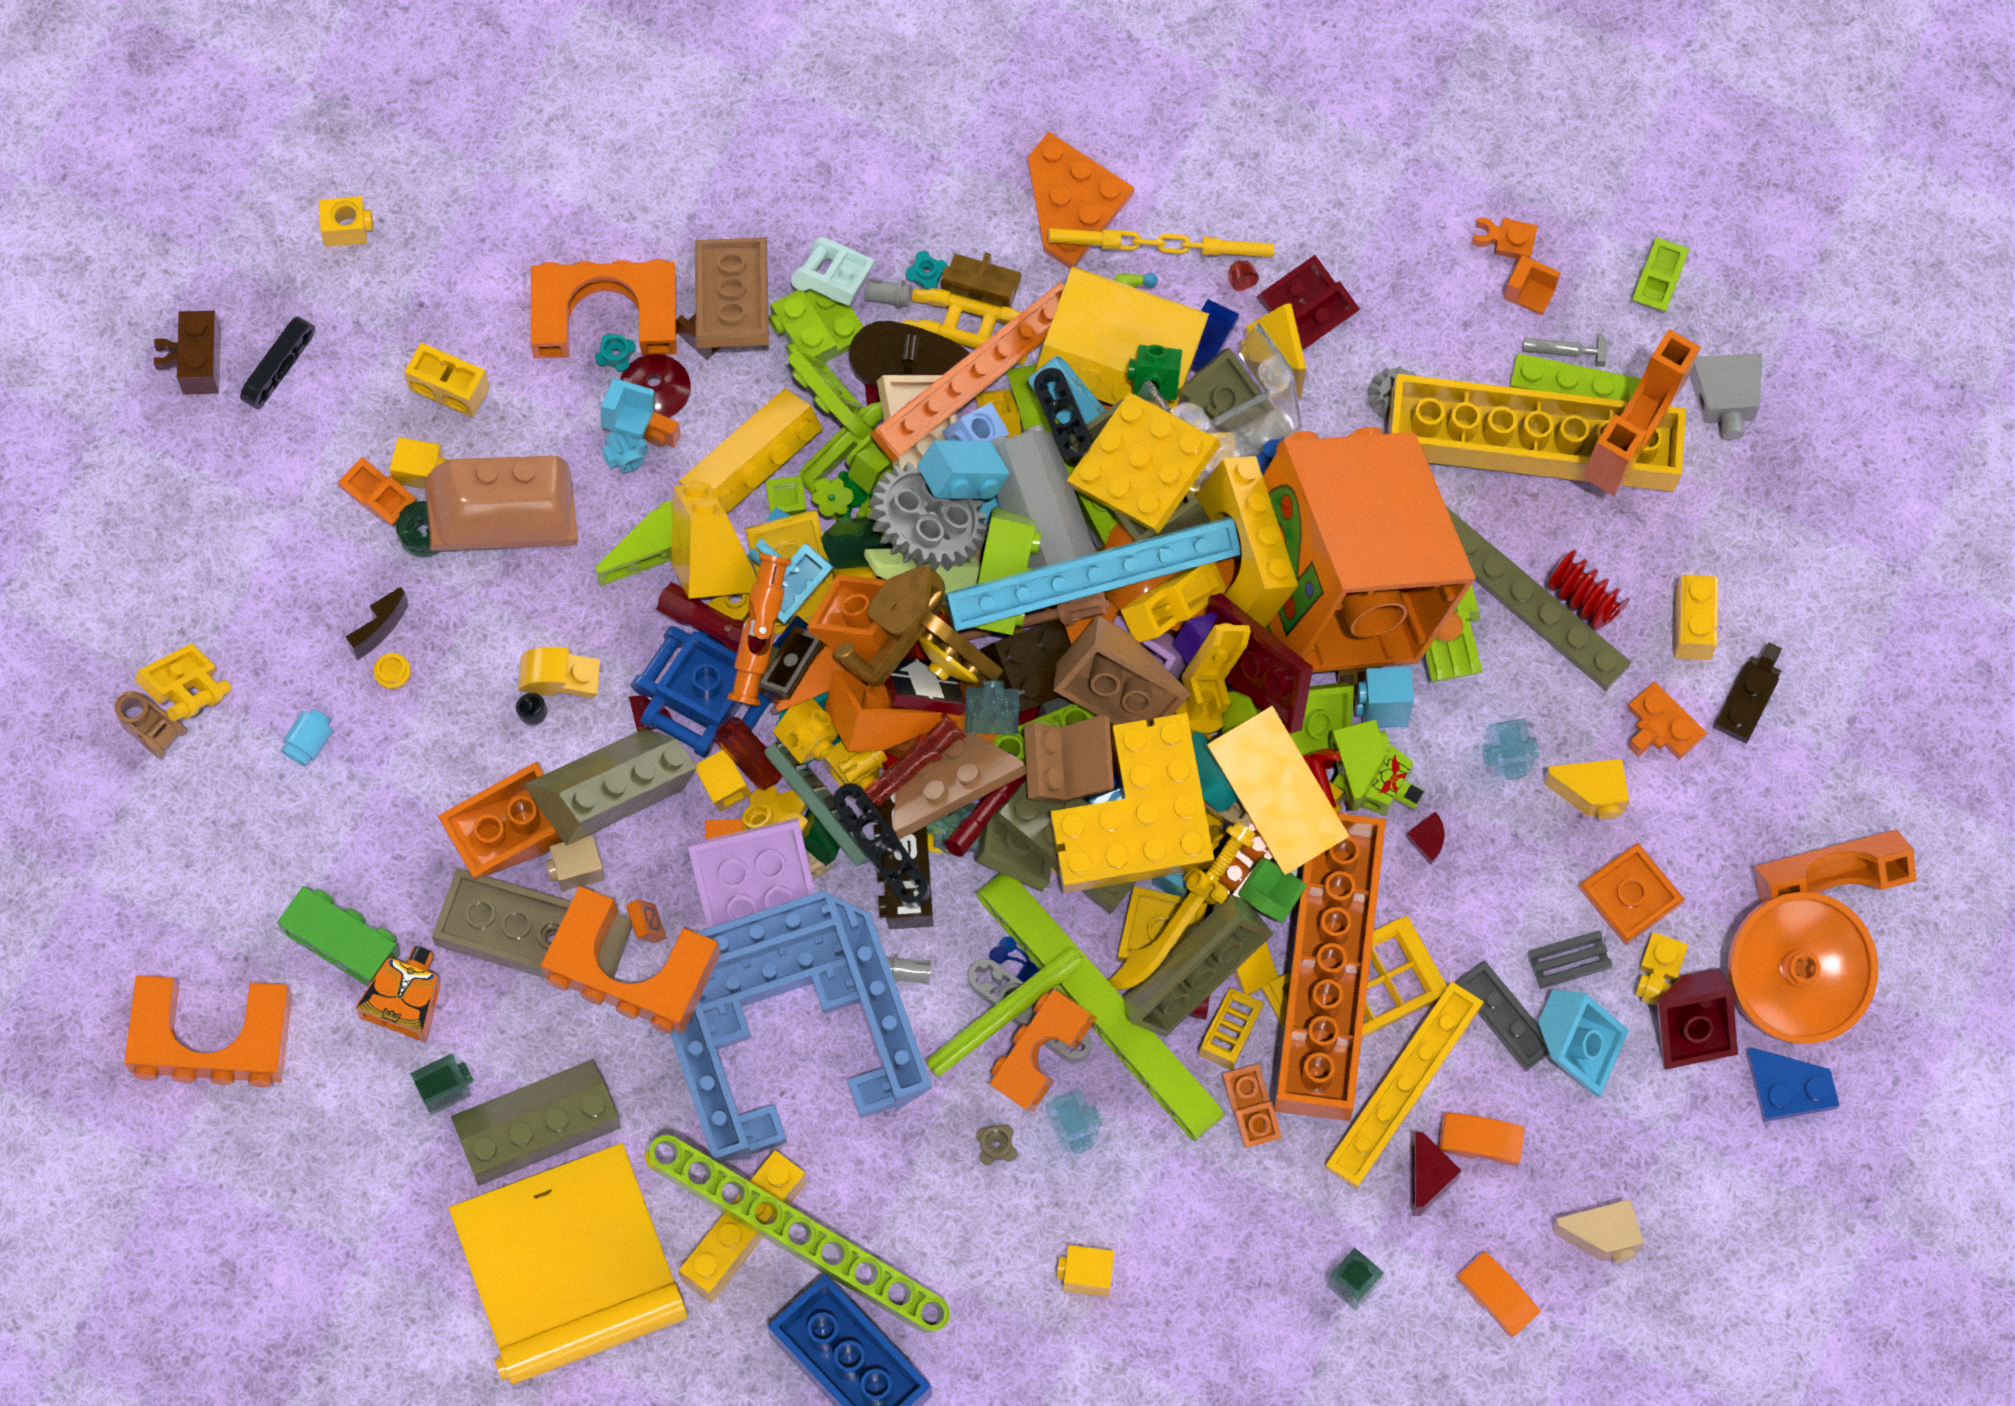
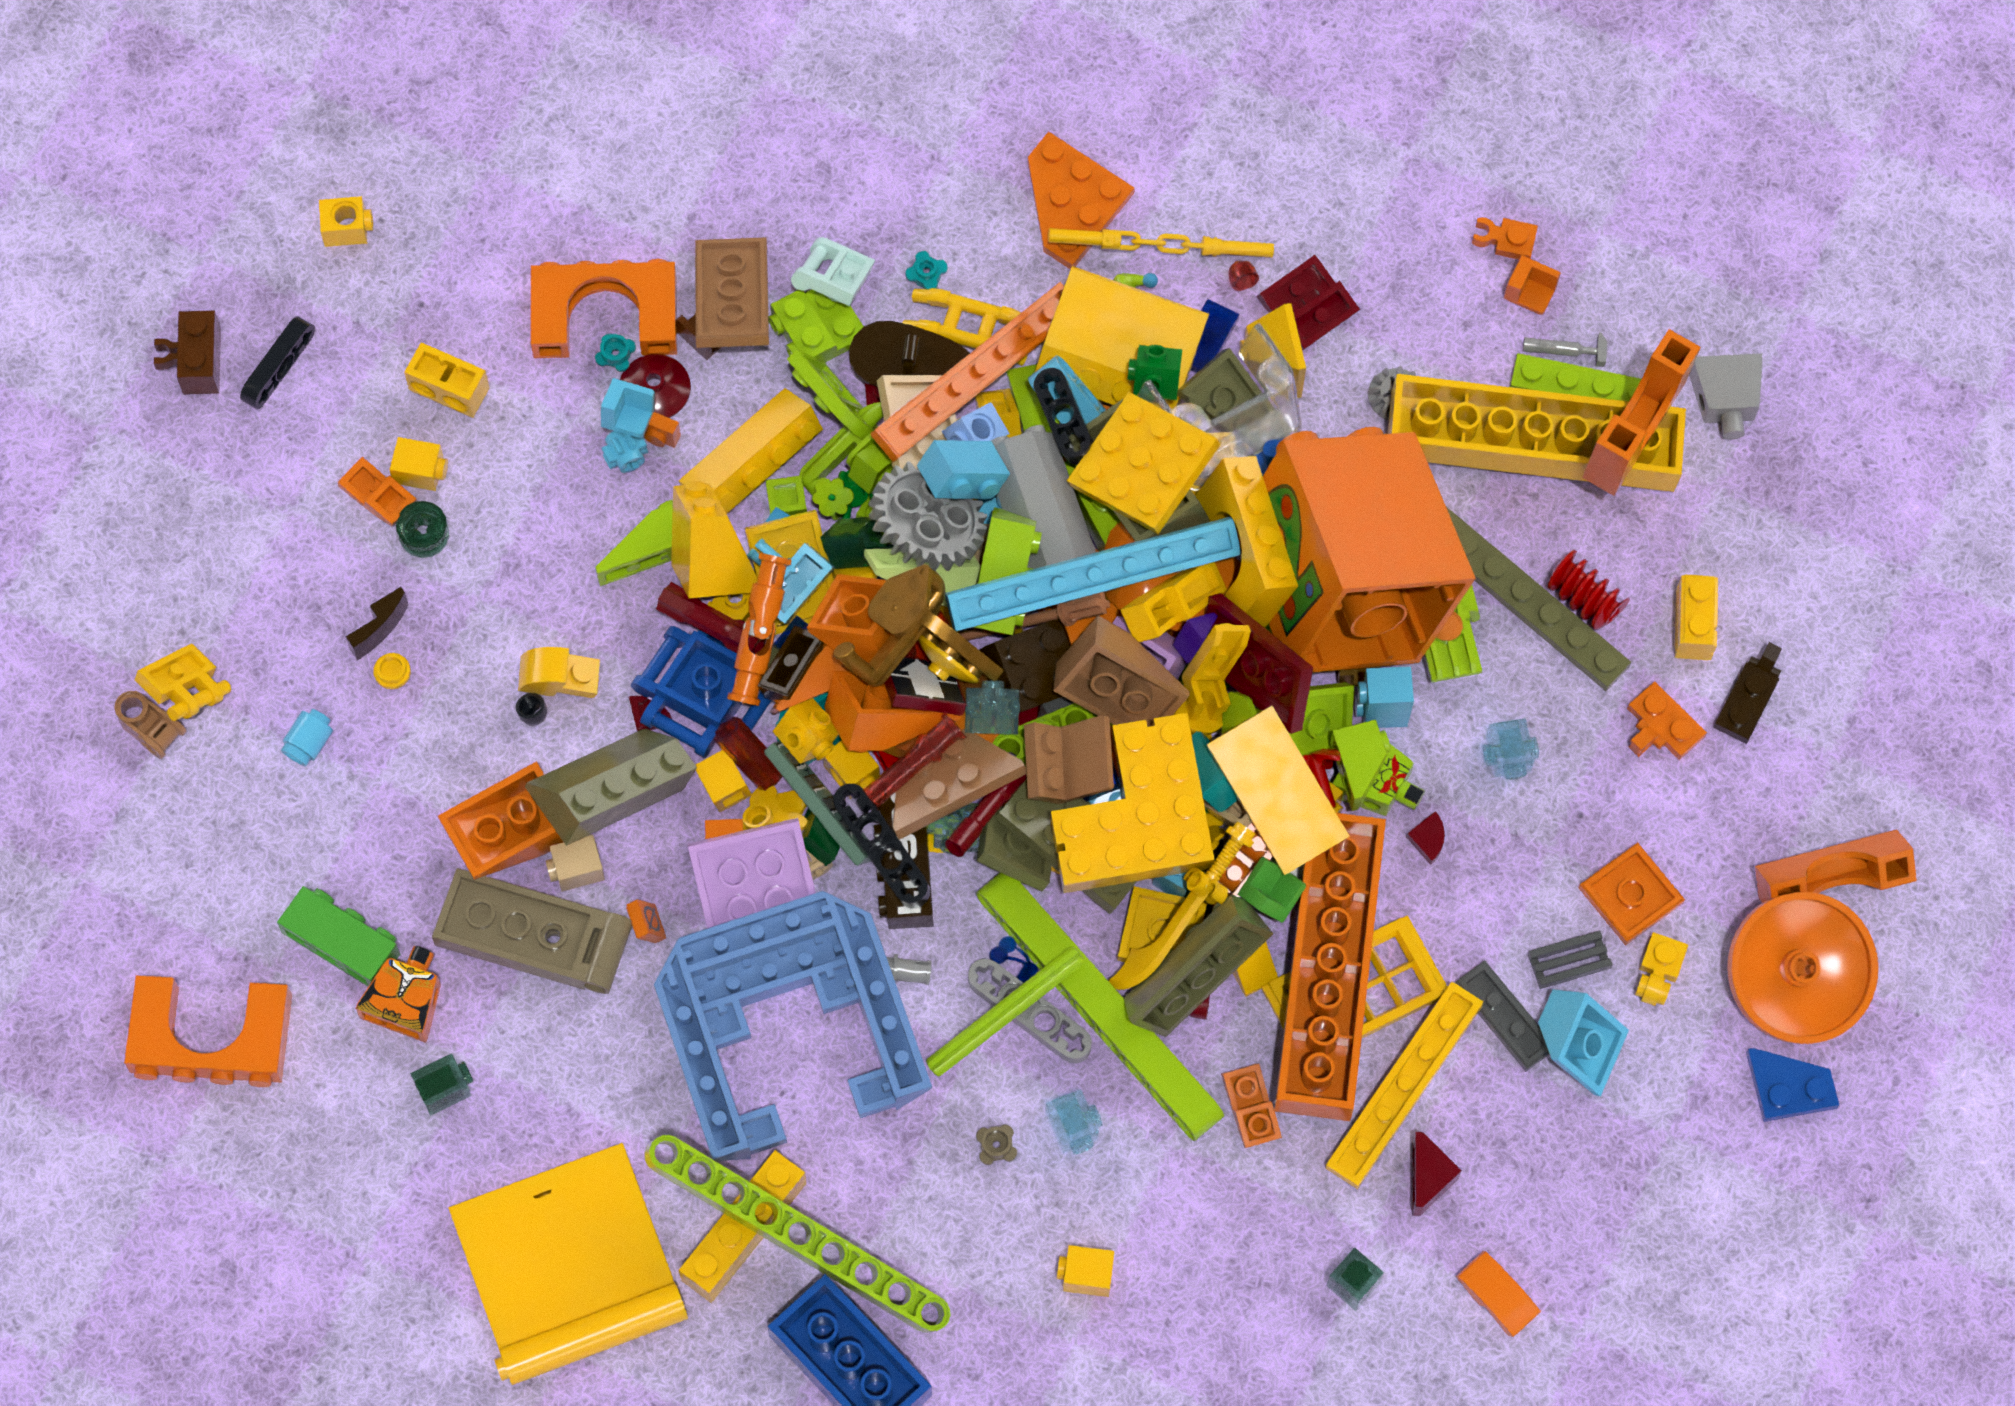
(500, 503): nougat windscreen -> none
(536, 1122): olive slope -> none
(663, 999): orange arch -> none
(864, 762): yellow pin -> none
(888, 292): light grey pin -> none
(981, 280): pearl gold panel -> none
(1020, 1073): orange arch -> none
(1219, 1054): yellow slope -> none
(1481, 1137): orange slope -> none
(1591, 787): yellow slope -> none
(1603, 1232): tan slope -> none
(1660, 274): lime slope -> none
(1697, 1020): dark red slope -> none

